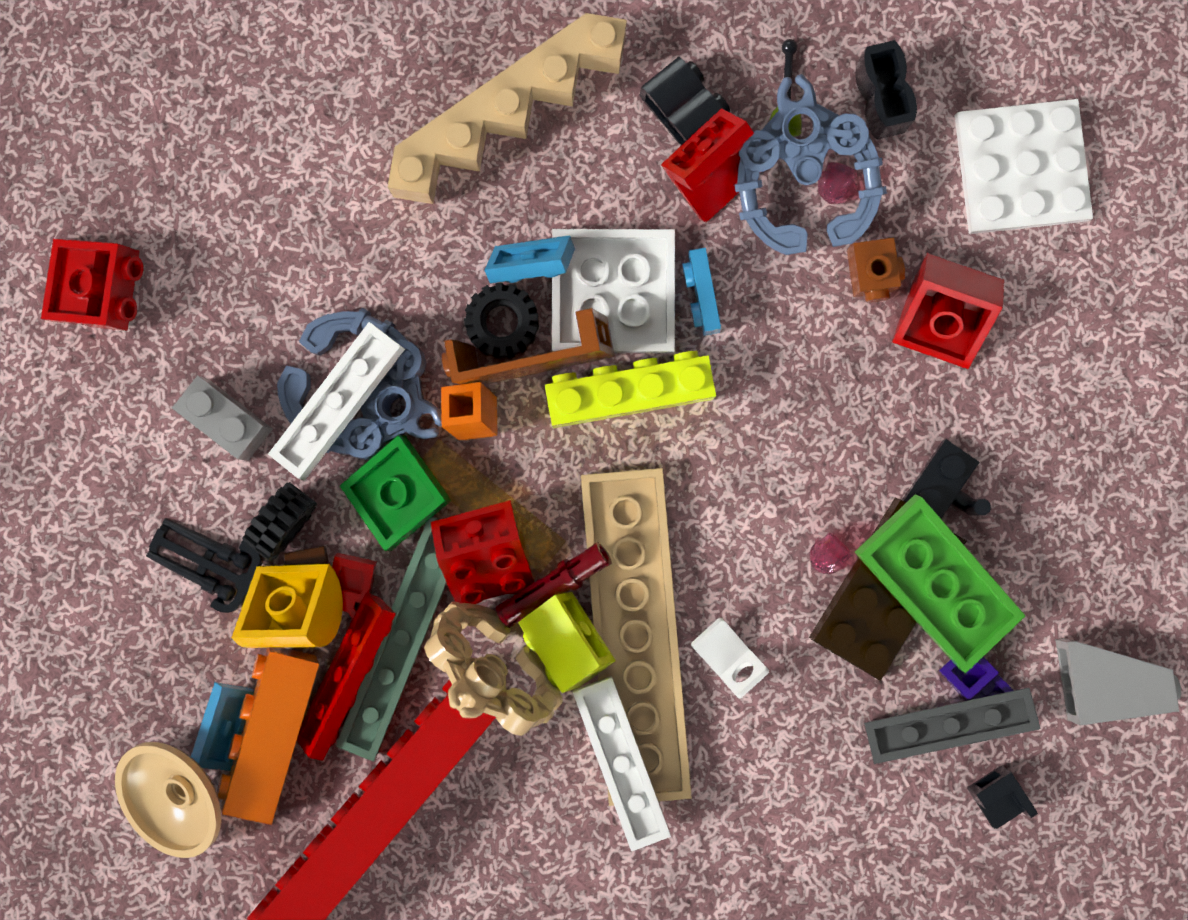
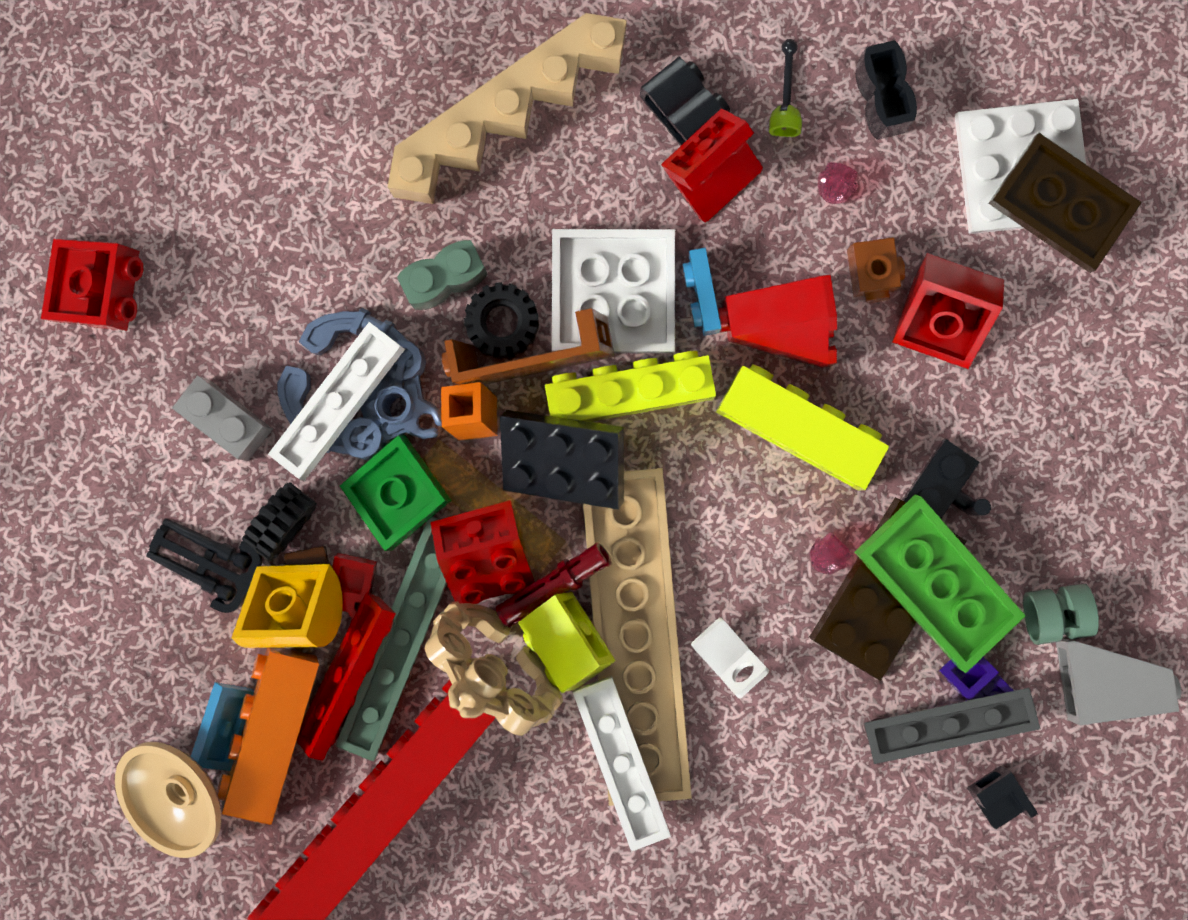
(433, 280): none -> sand green brick
(530, 259): dark azure plate -> none
(562, 459): none -> black plate
(785, 320): none -> red slope
(803, 428): none -> neon yellow brick
(805, 157): sand blue piece -> none
(1065, 203): none -> dark brown plate
(1067, 612): none -> sand green wheel

